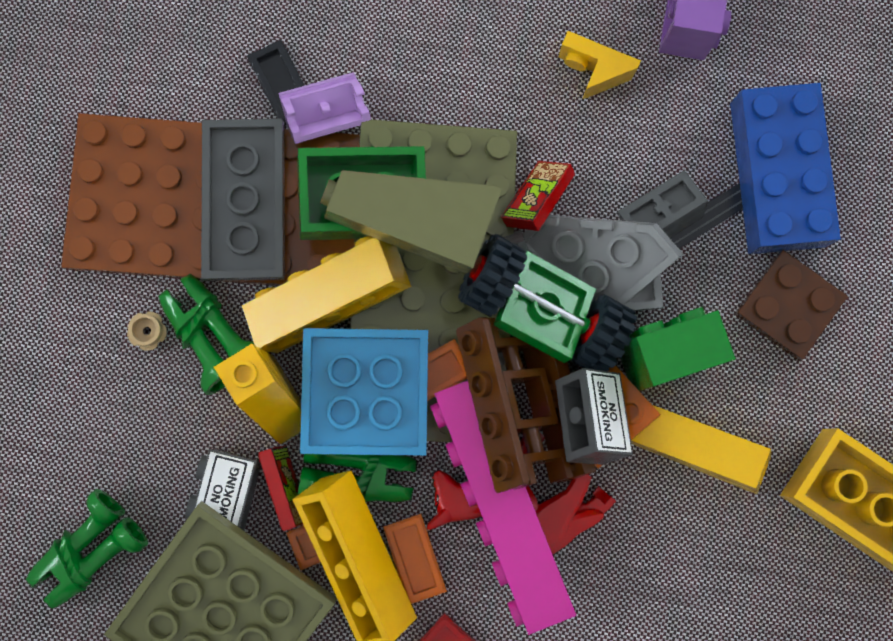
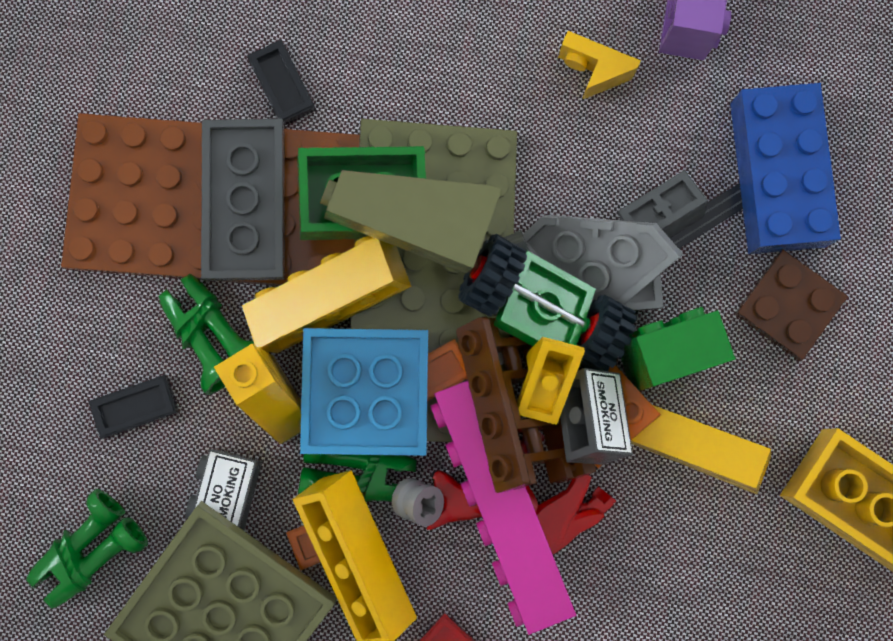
(133, 407): none -> black tile
(136, 330): tan plate -> none
(281, 485): red tile -> none
(324, 107): lavender hinge -> none
(415, 558): orange tile -> none
(417, 502): none -> light grey wheel
(538, 195): tile -> none
(549, 379): none -> yellow slope

